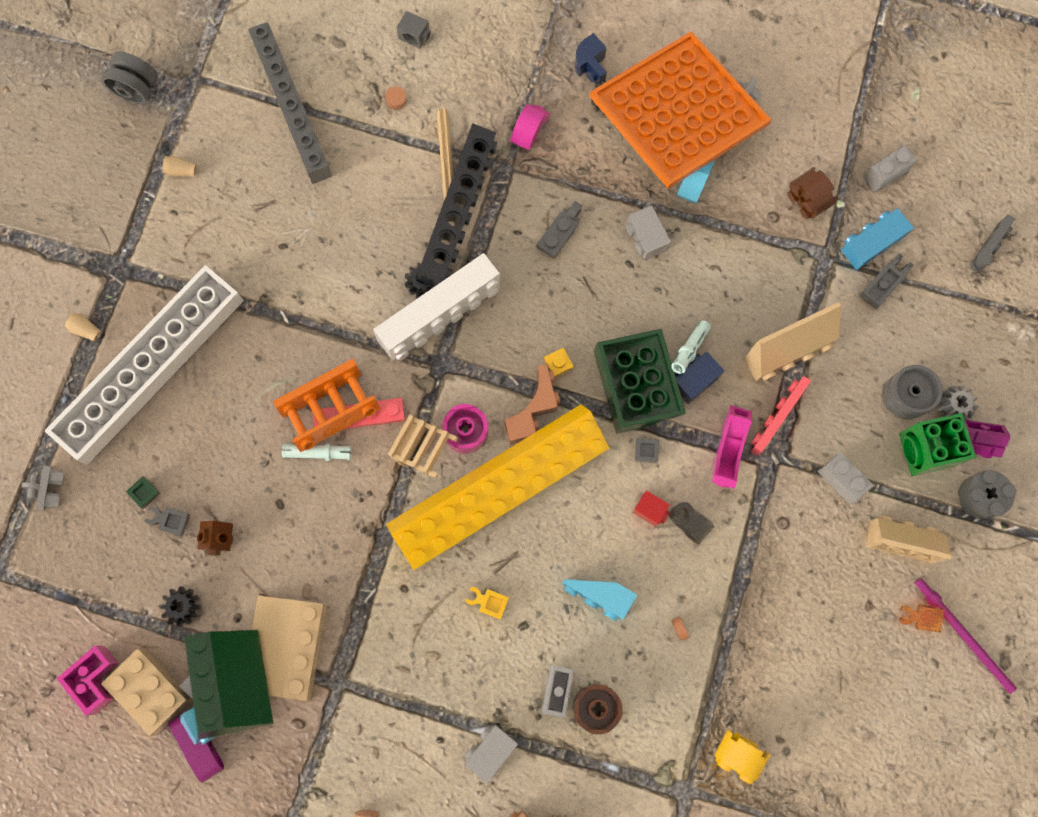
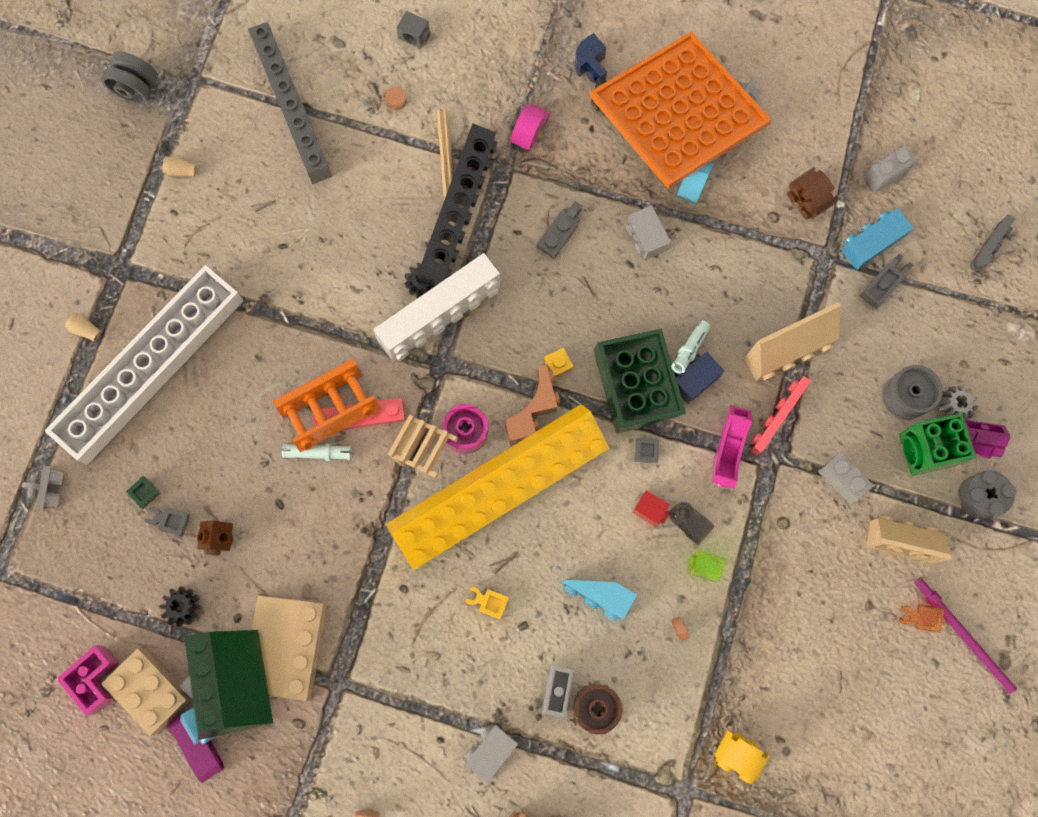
(706, 566): none -> clear neon green brick

